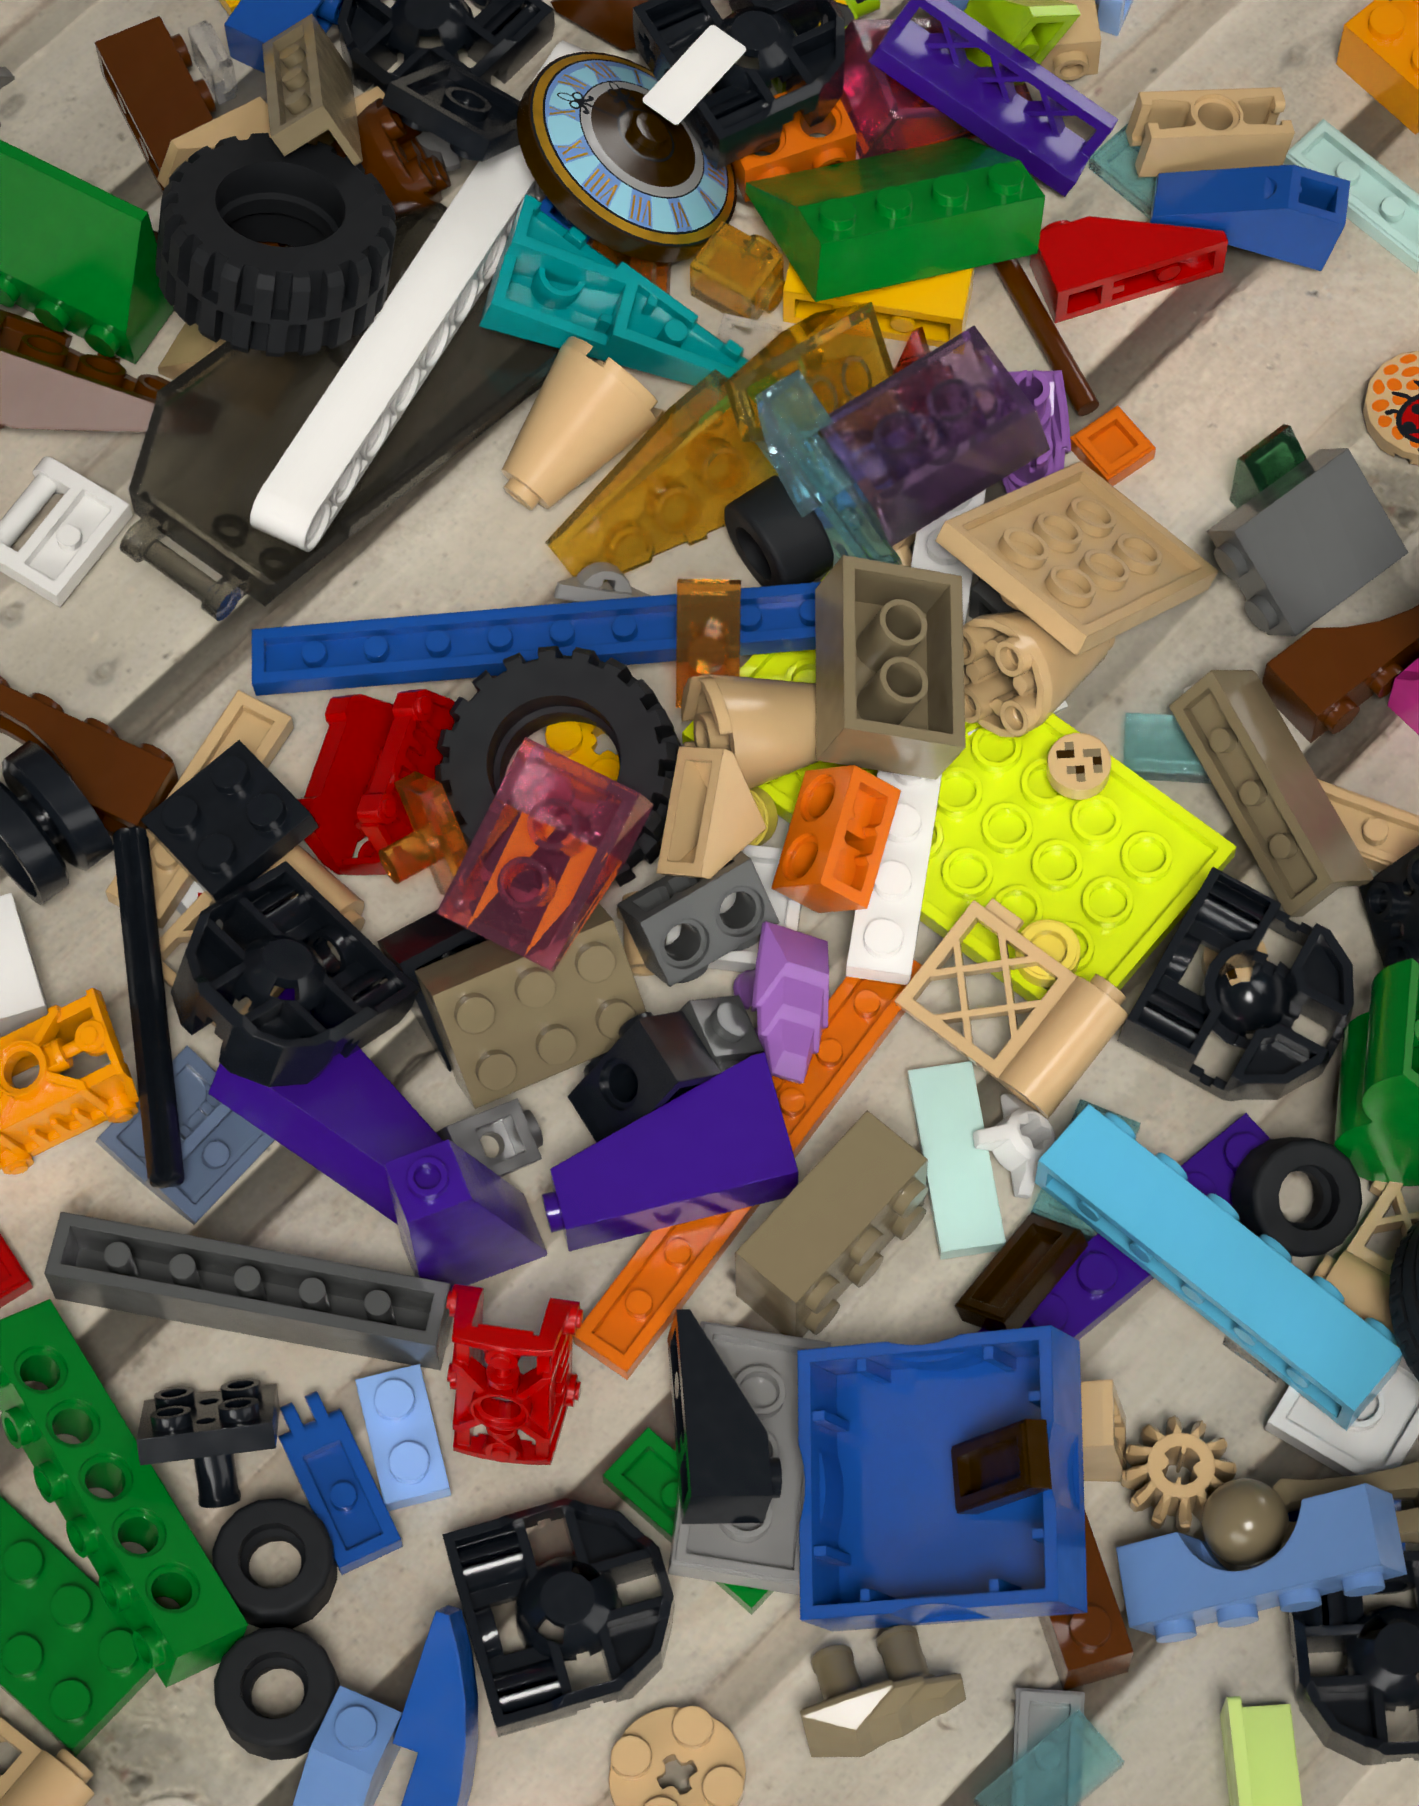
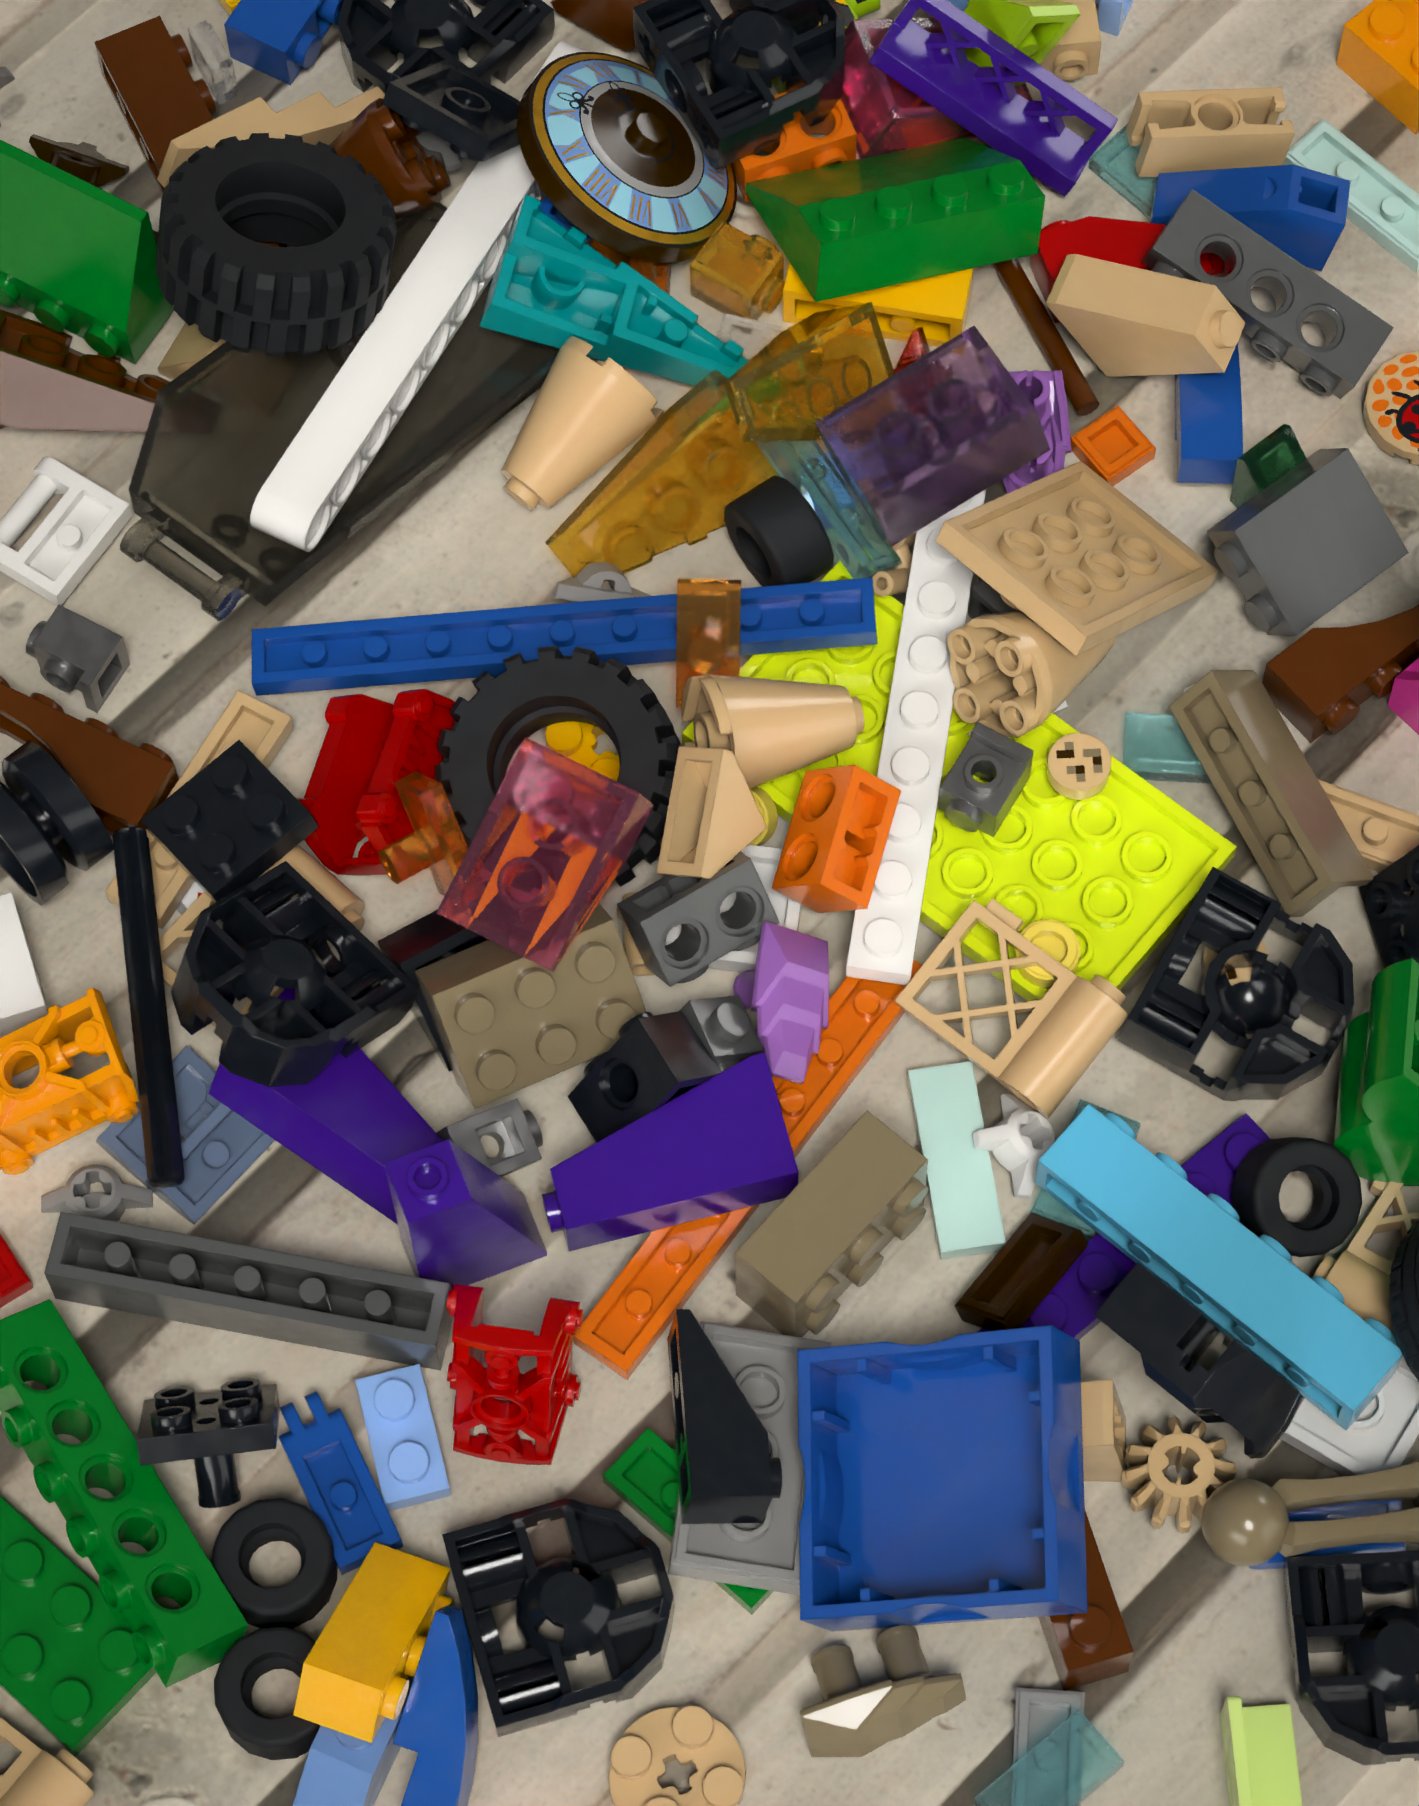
(78, 160): none -> dark brown piece
(78, 655): none -> flat silver brick
(106, 1205): none -> light grey piece
(309, 90): dark tan panel -> none
(372, 1643): none -> yellow brick
(694, 74): white sticker -> none
(790, 425): clear light blue slope -> none
(889, 668): dark tan brick -> none
(1000, 763): none -> flat silver brick
(1001, 1467): dark brown tile -> none
(1144, 319): none -> tan slope
(1174, 1338): none -> black connector
(1209, 424): none -> blue slope
(1300, 295): none -> dark grey brick
(1338, 1544): medium blue arch -> none

